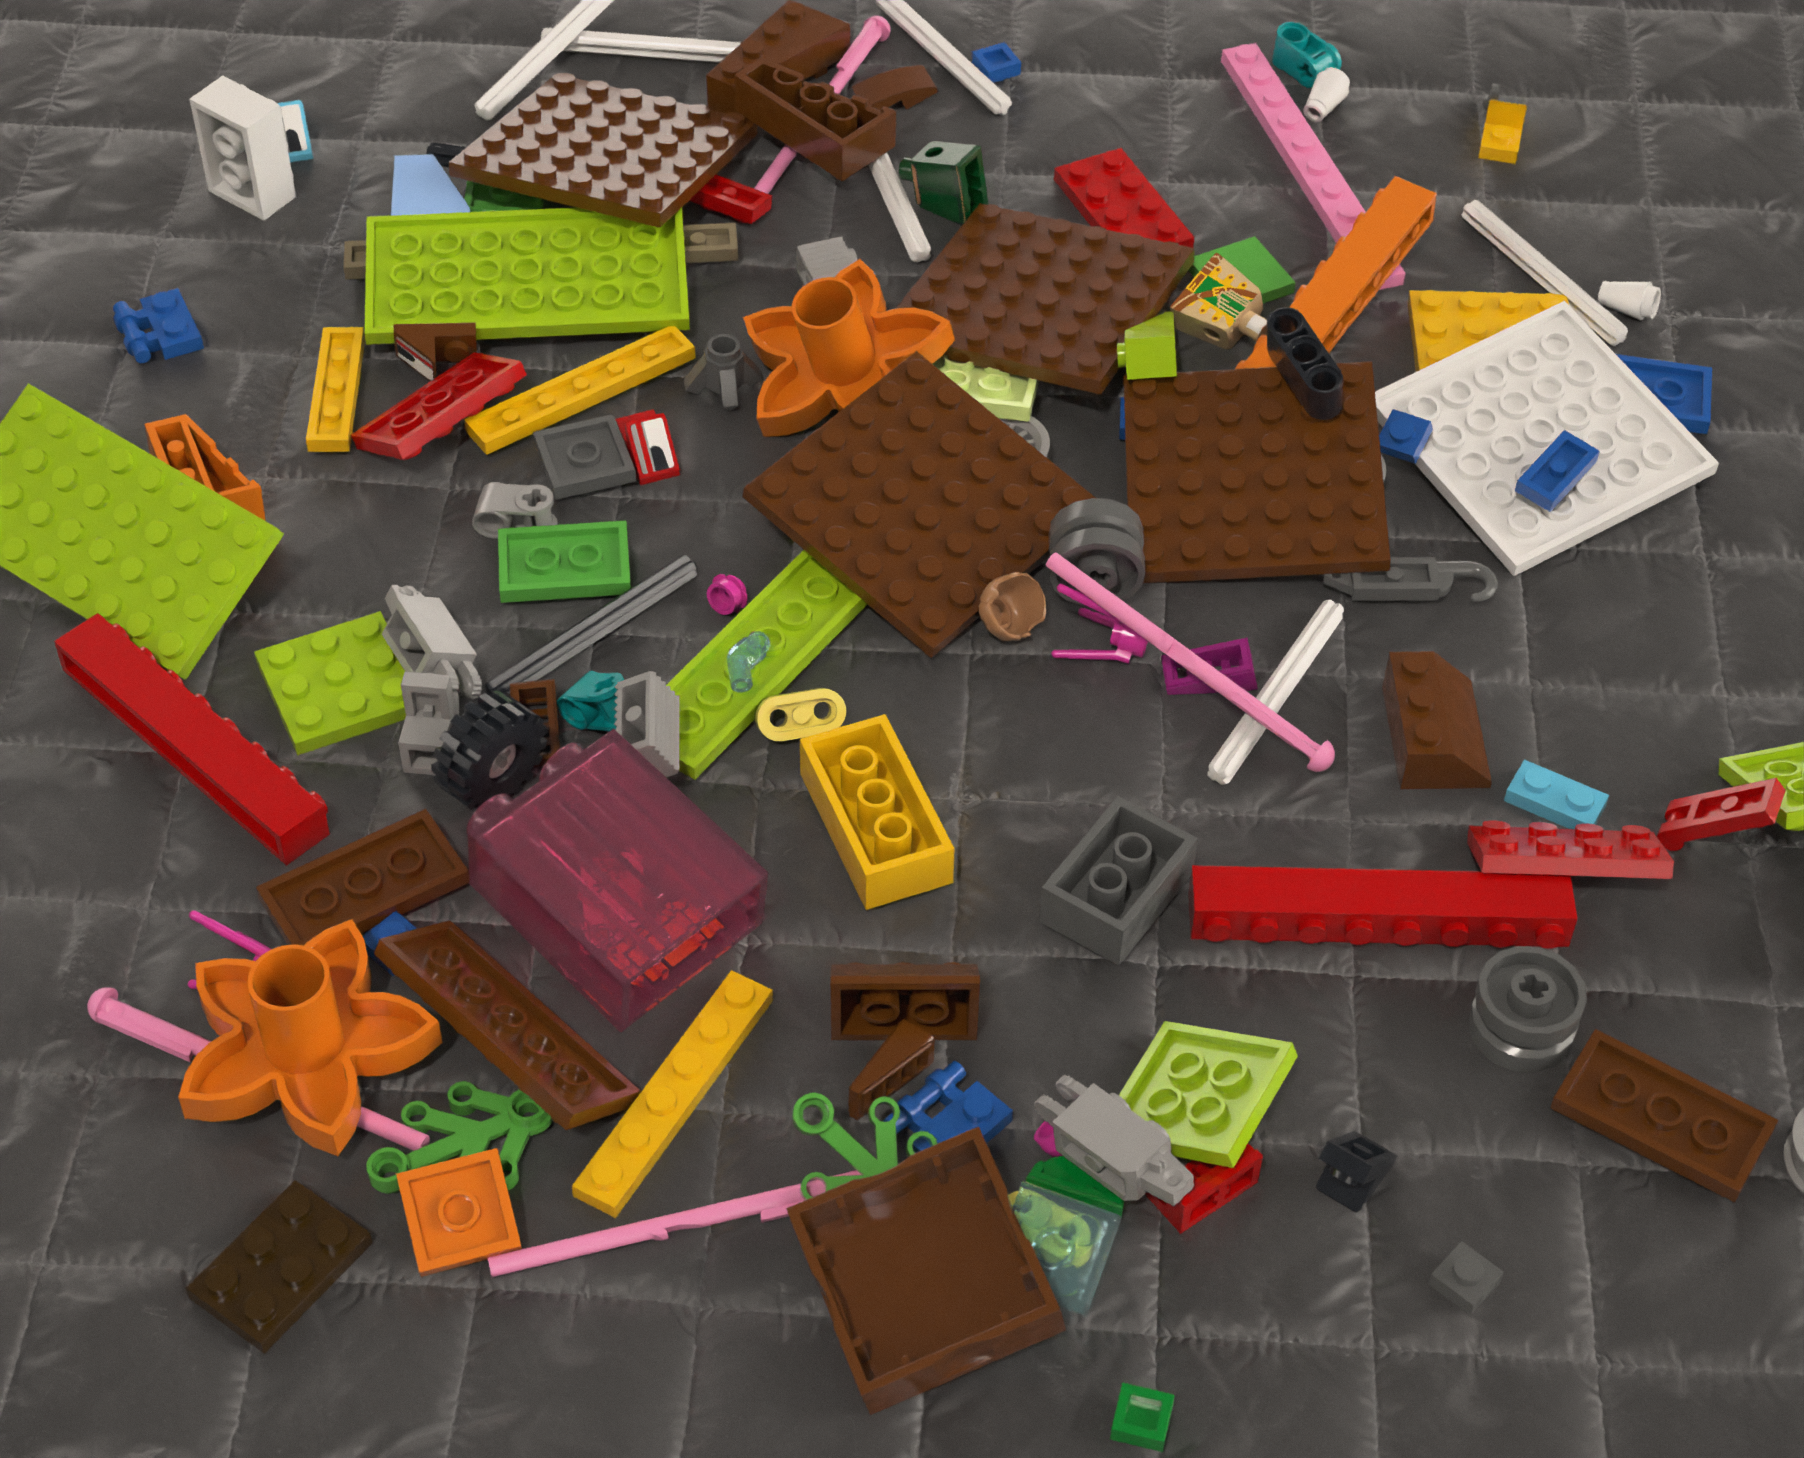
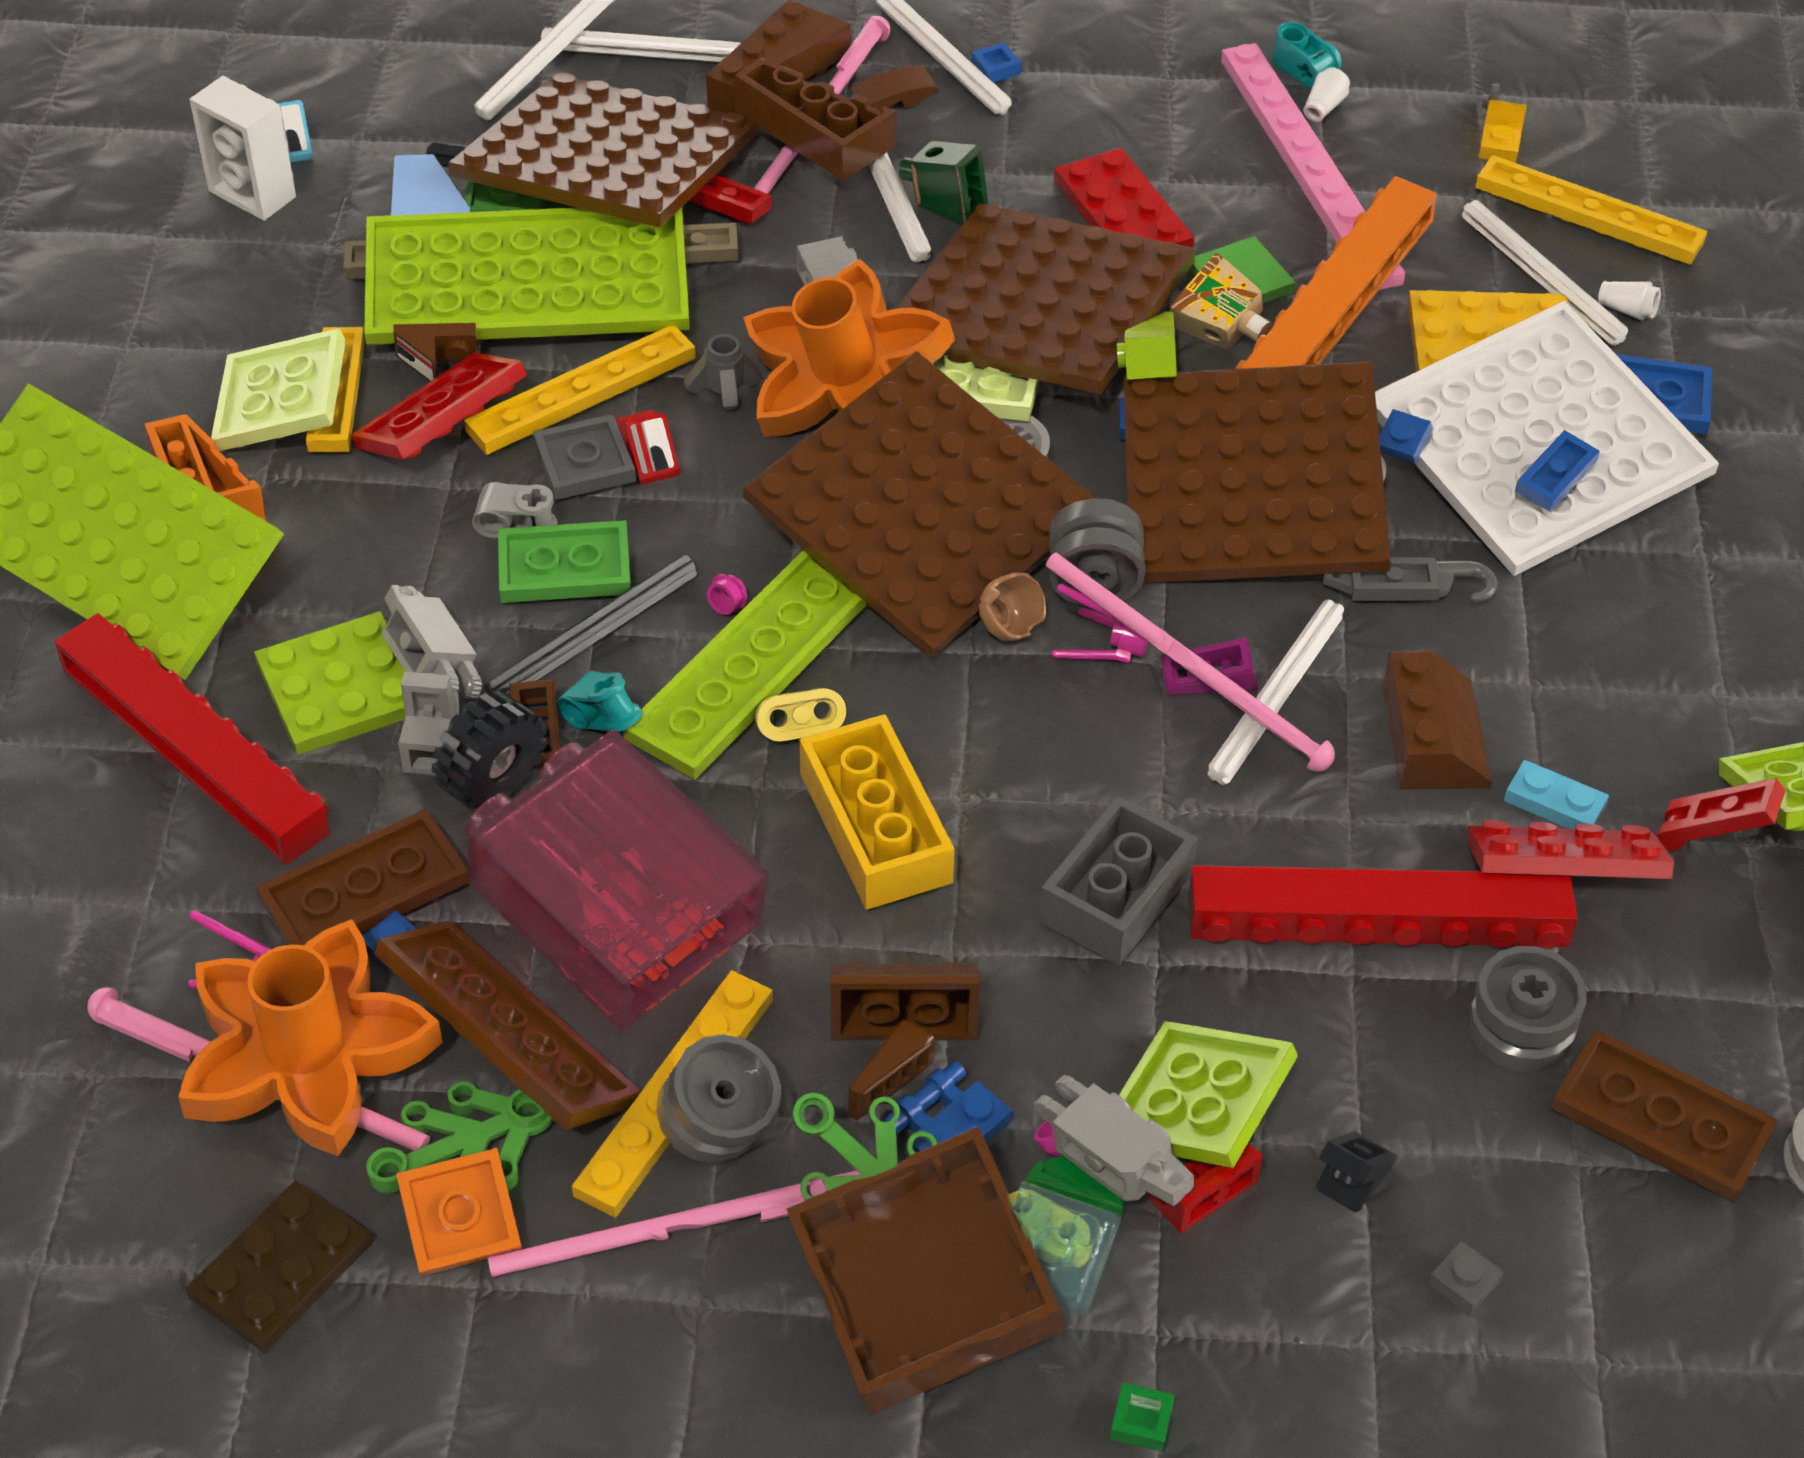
(170, 325): blue plate -> none
(279, 390): none -> yellowish green plate
(649, 720): light grey brick -> none
(718, 1099): none -> dark grey wheel
(744, 657): clear light blue arm -> none
(1304, 363): black beam -> none
(1591, 209): none -> yellow plate

